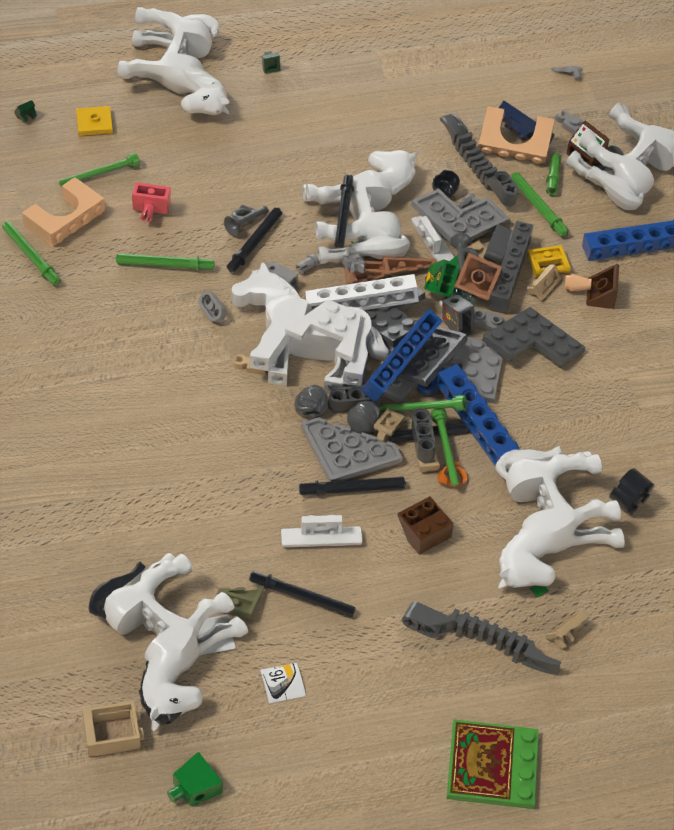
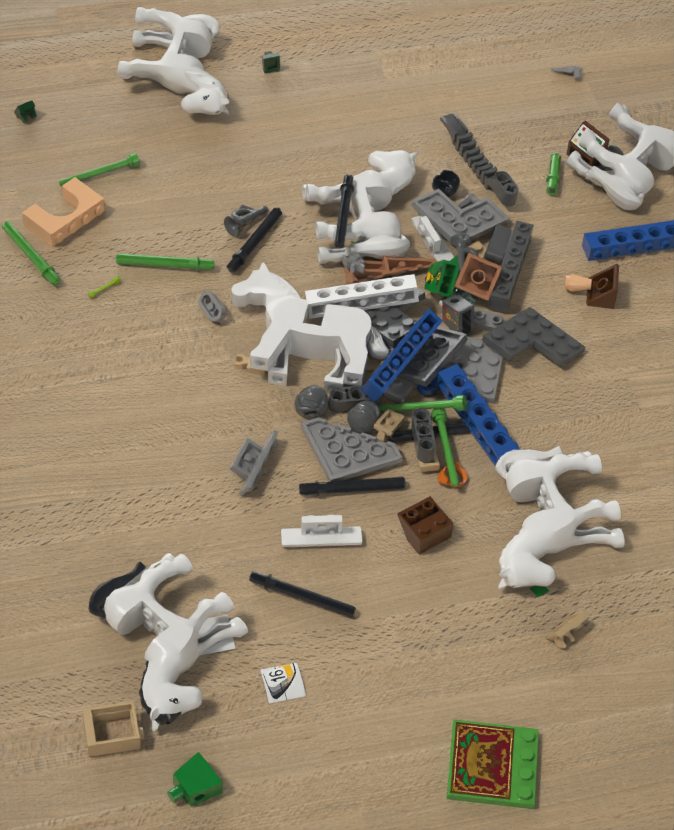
(94, 120): yellow plate -> none
(116, 280): none -> lime hinge
(151, 200): coral brick -> none
(244, 601): olive wing -> none
(250, 459): none -> light grey bracket
(283, 272): light grey leg -> none
(309, 262): light grey pin -> none
(331, 320): white wing -> none
(432, 622): dark grey piece -> none
(519, 121): dark blue bracket -> none
(534, 149): light nougat arch -> none
(545, 283): tan plate -> none
(548, 256): yellow plate -> none
(555, 222): bright green axle -> none
(570, 123): light grey plate -> none
(632, 490): black brick -> none

